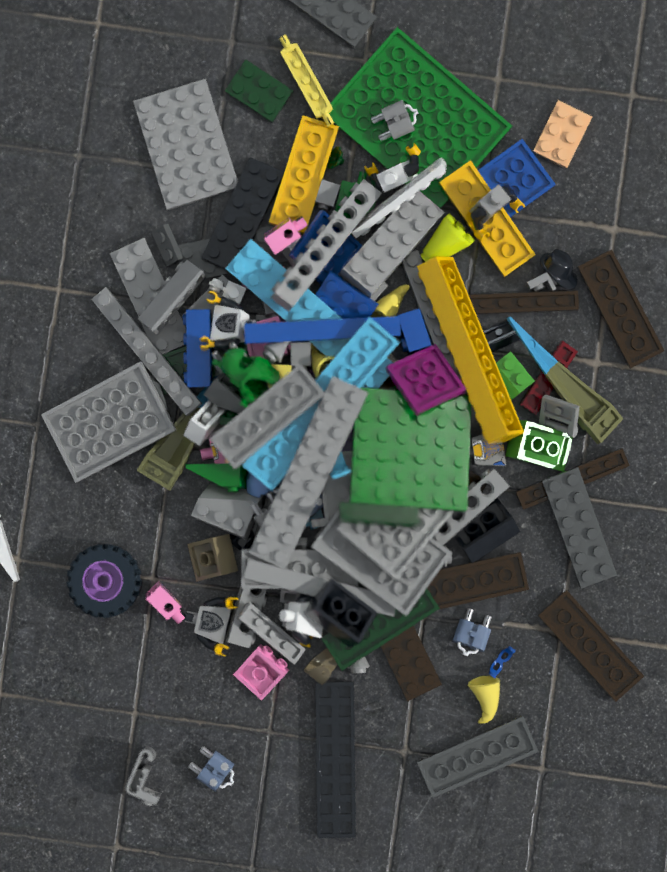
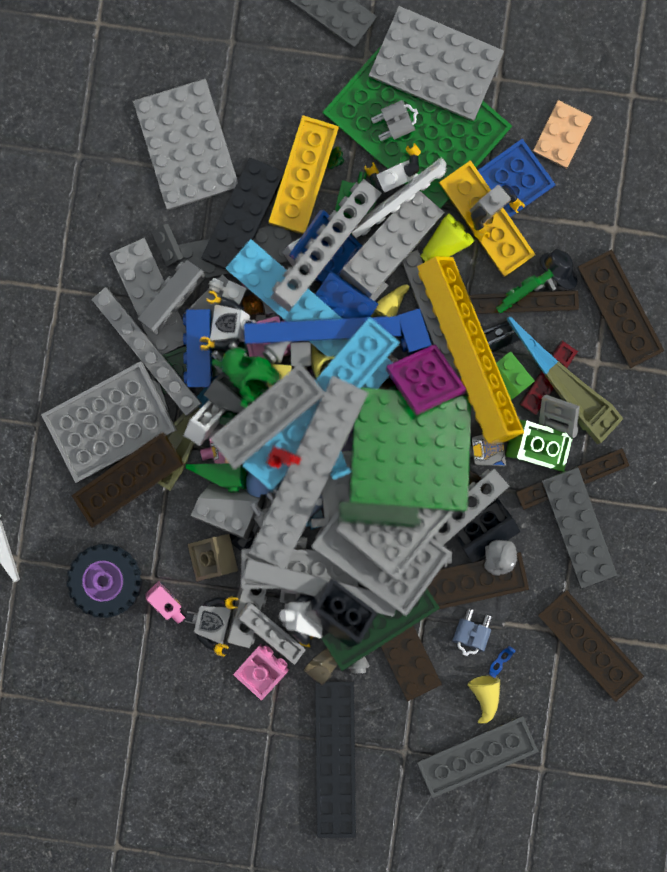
(128, 479): none -> dark brown plate
(138, 778): light grey piece -> none
(214, 771): sand blue piece -> none
(252, 305): none -> clear orange plate
(258, 91): dark green plate -> none
(278, 239): bright pink torso -> none
(279, 456): none -> red bracket
(306, 80): light yellow plate -> none
(327, 195): light grey brick -> none
(436, 63): none -> light grey plate
(500, 557): none -> light grey hair
(527, 286): none -> green plate

